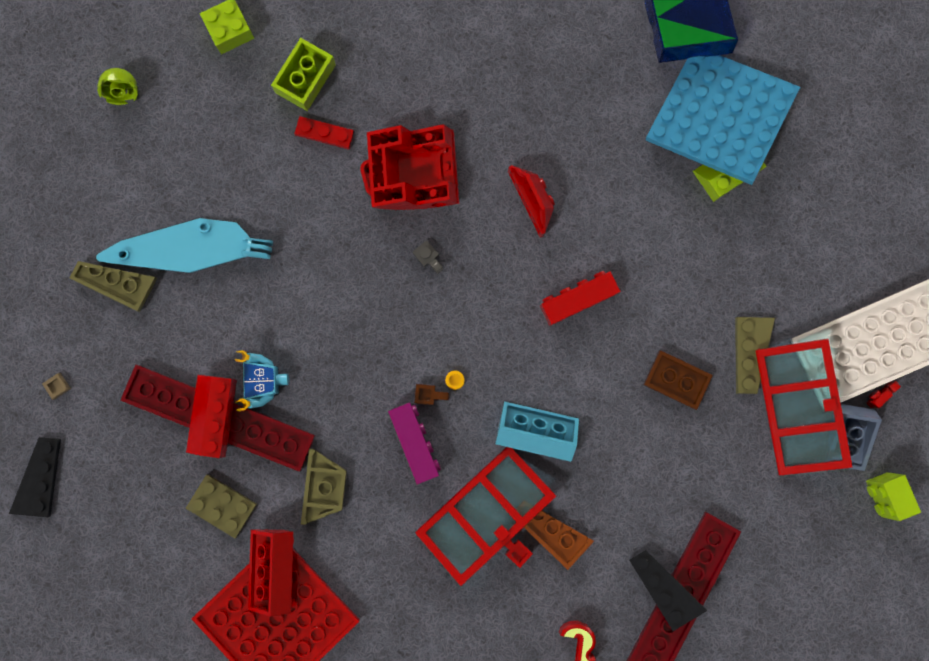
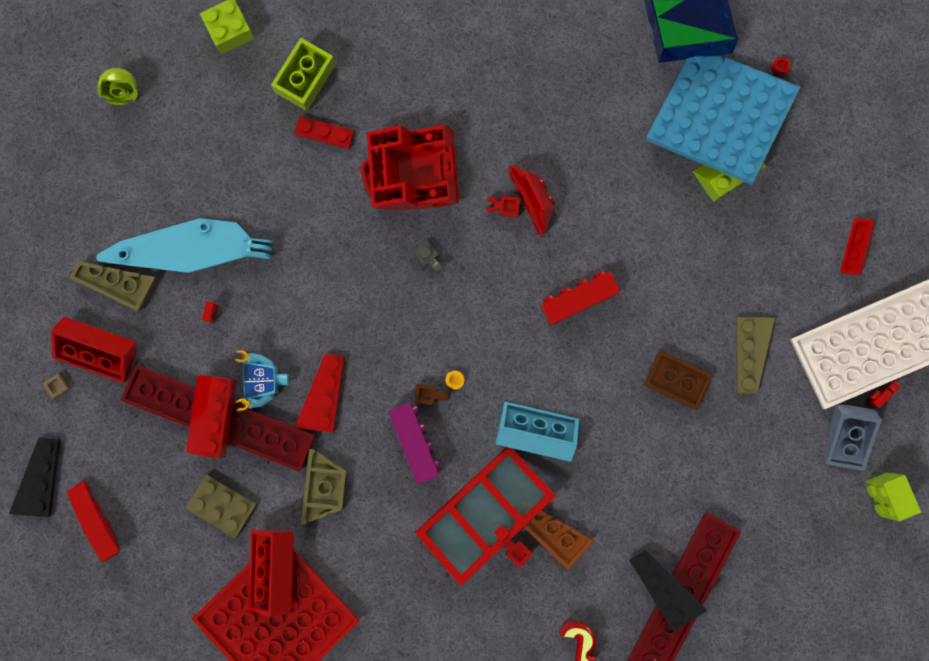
(92, 349): none -> red slope
(93, 522): none -> red slope
(210, 312): none -> red tile
(322, 400): none -> red wing
(507, 206): none -> red plate
(780, 67): none -> red plate
(803, 407): door -> none
(857, 246): none -> red plate

